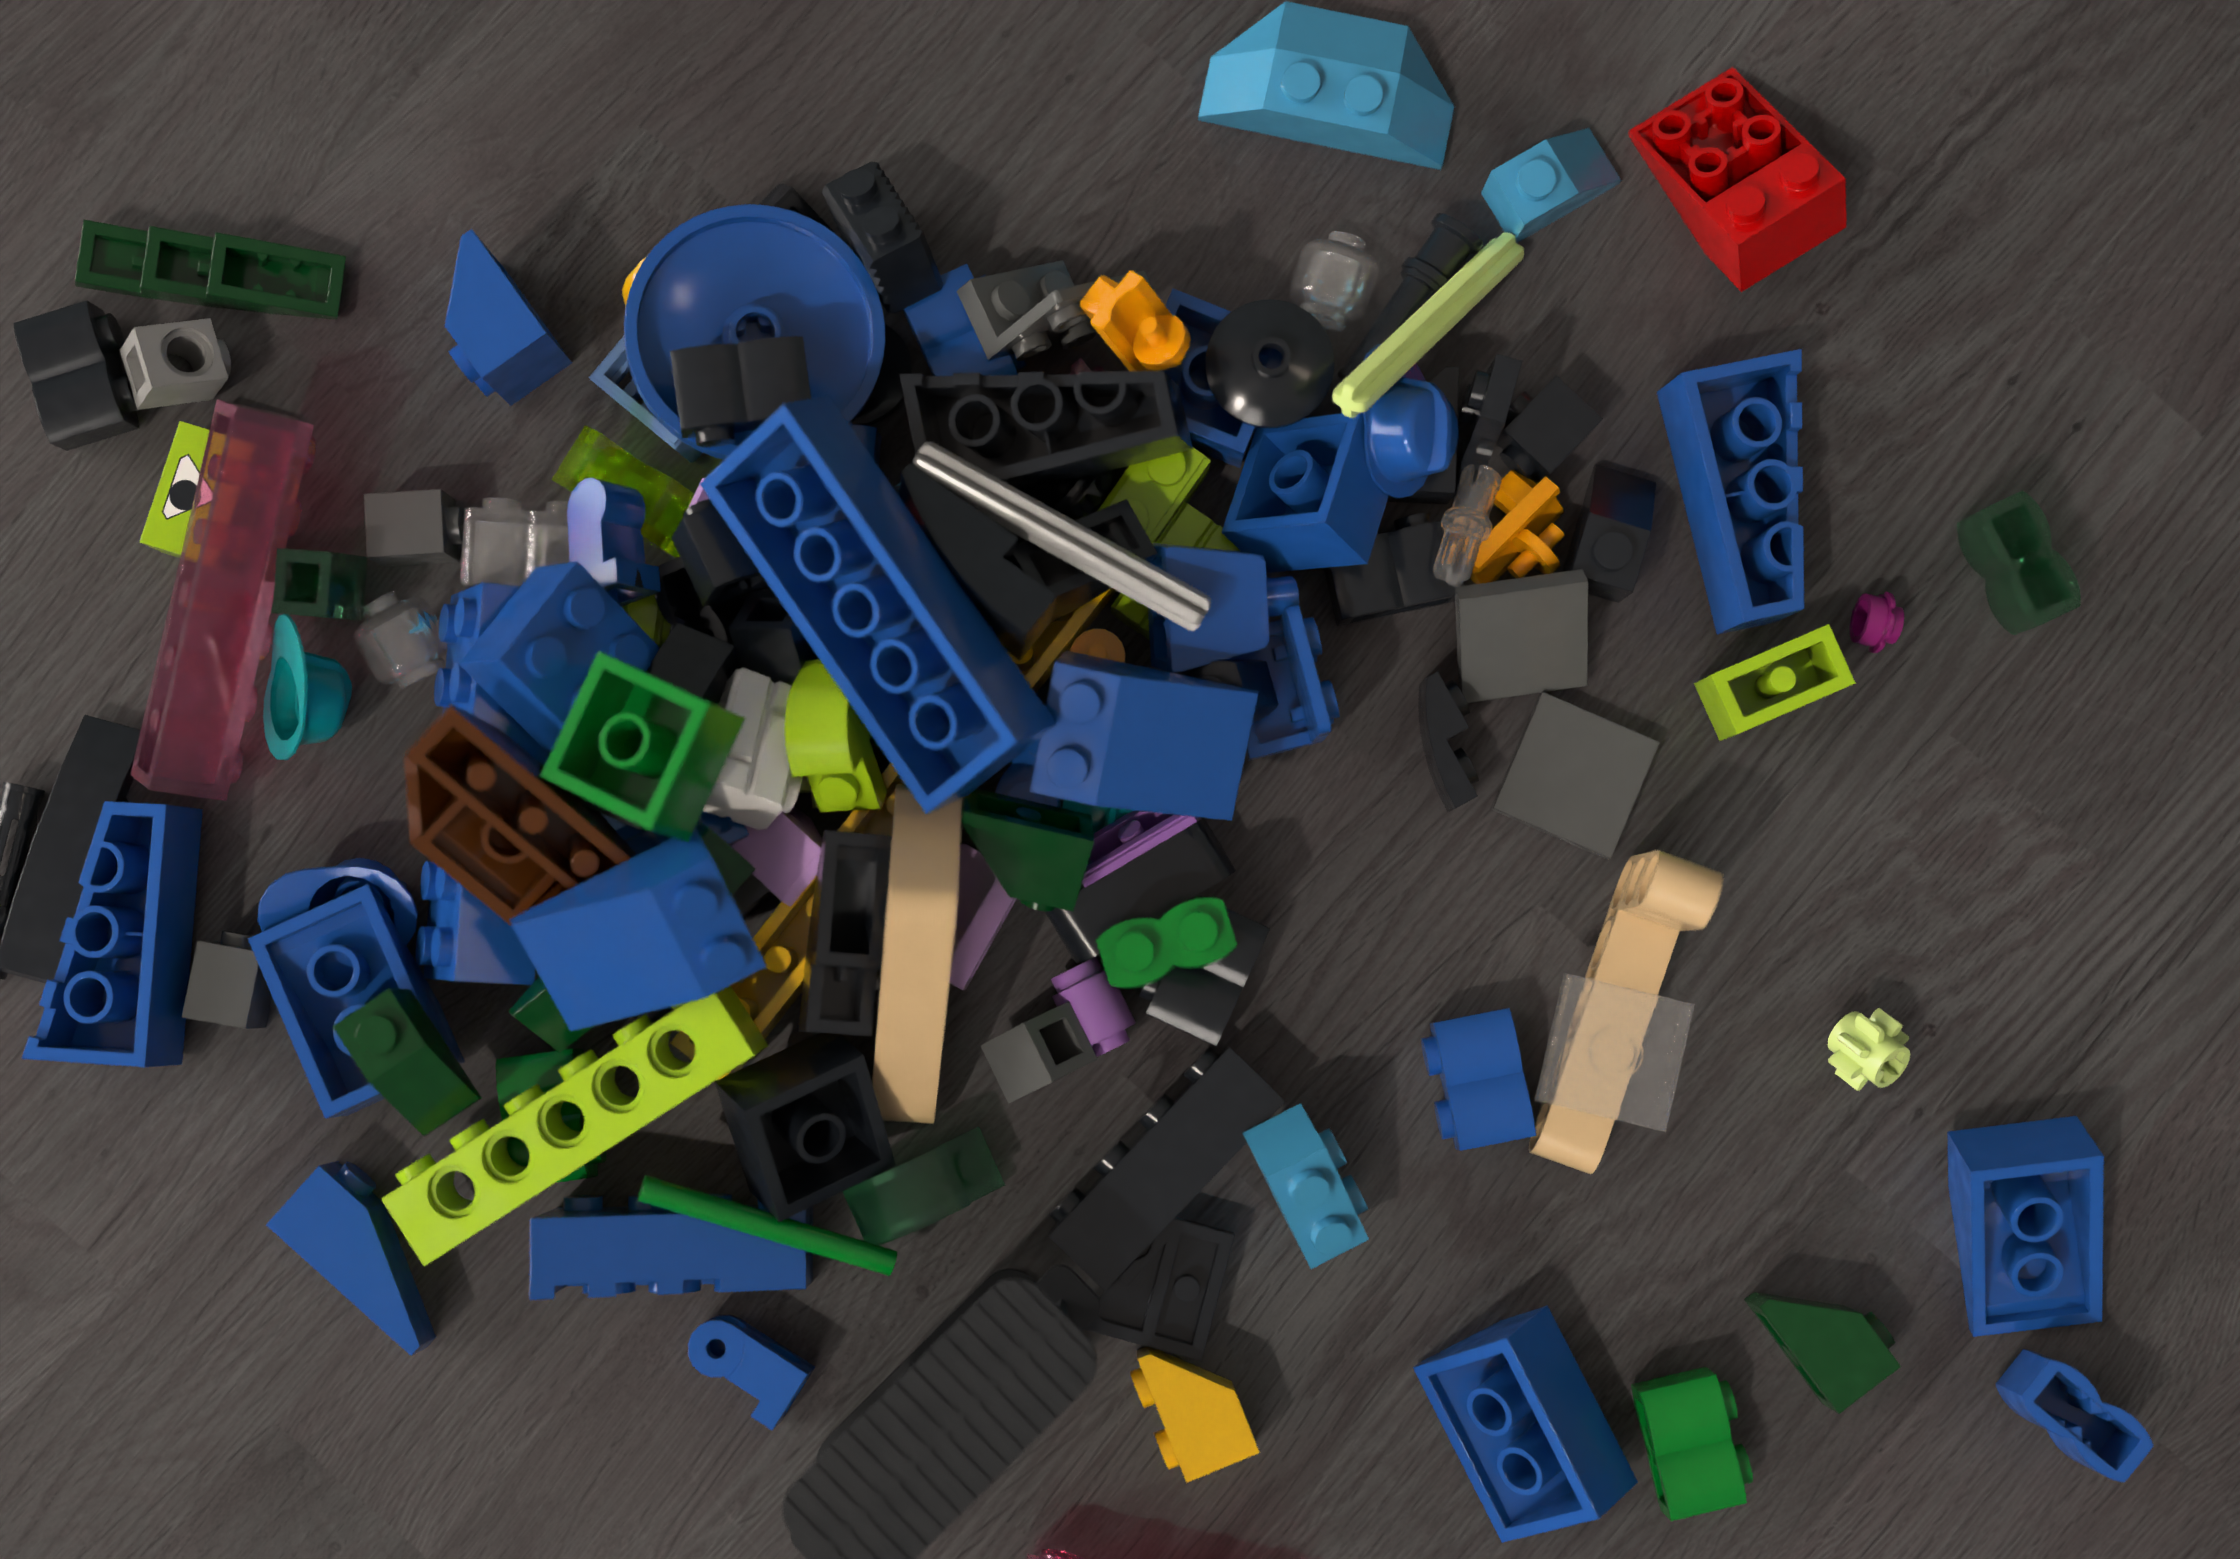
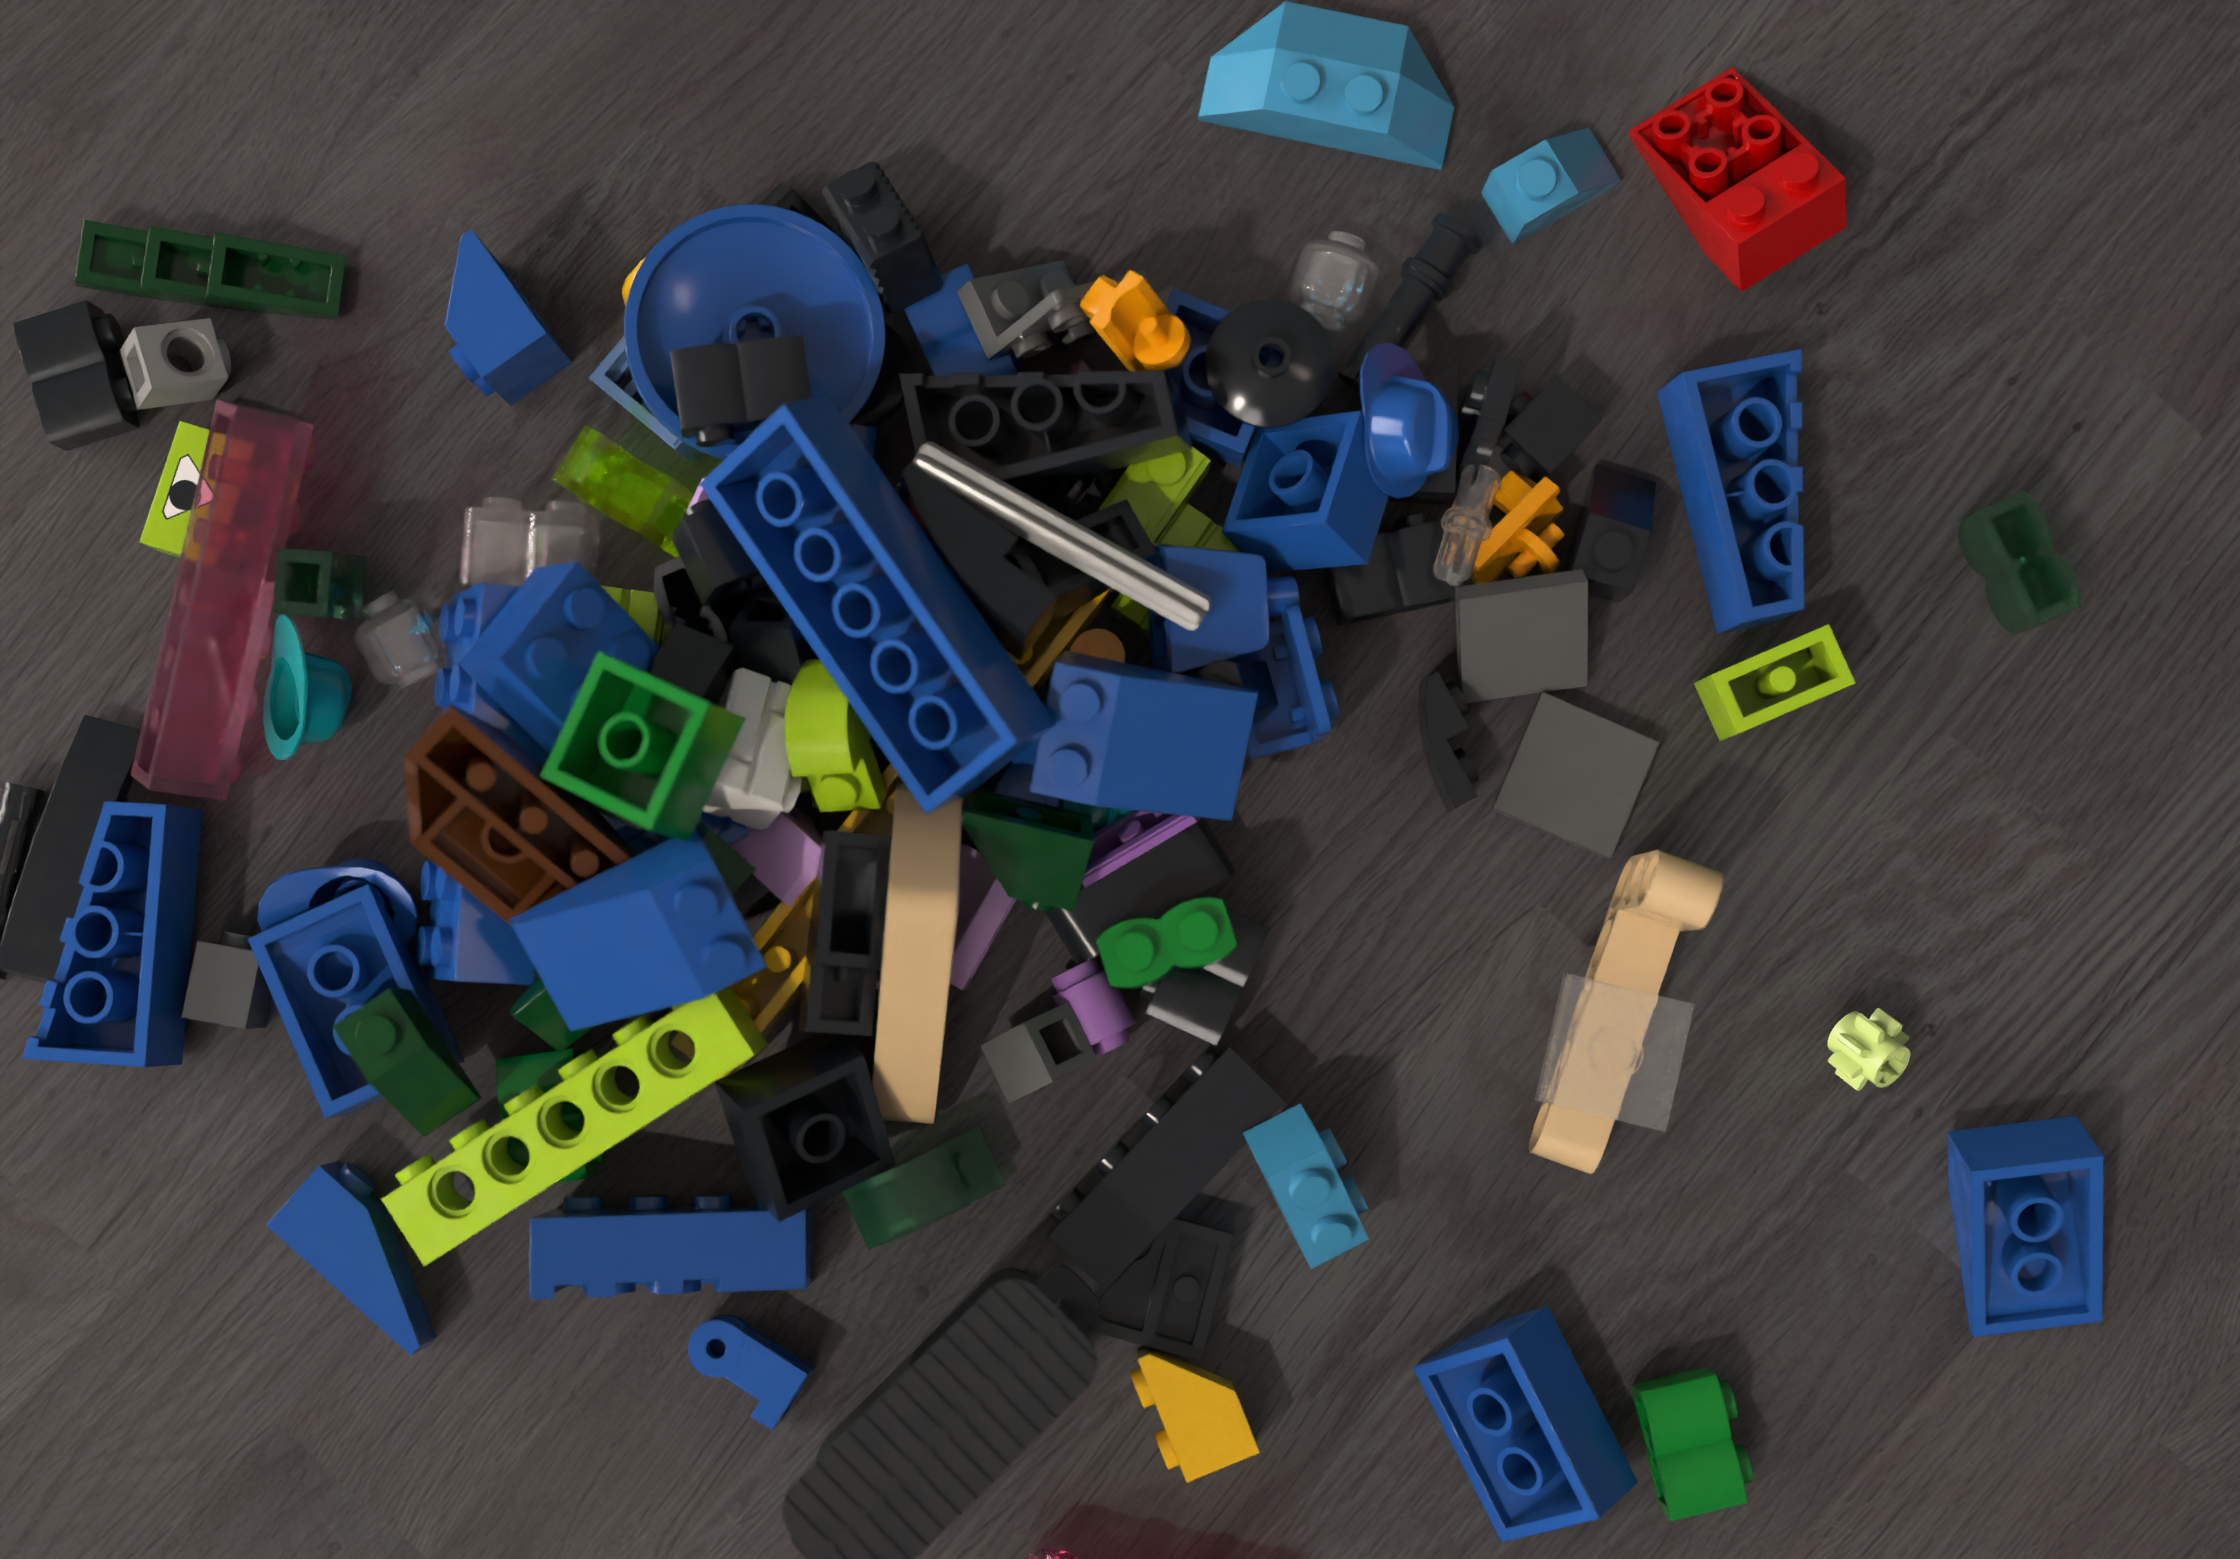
(413, 527): dark grey brick -> none
(608, 539): blue leg -> none
(766, 1226): green bar -> none
(1427, 325): yellowish green axle -> none
(1479, 1080): blue brick -> none
(1828, 1345): dark green slope -> none
(1876, 621): magenta plate -> none
(2074, 1415): blue brick -> none

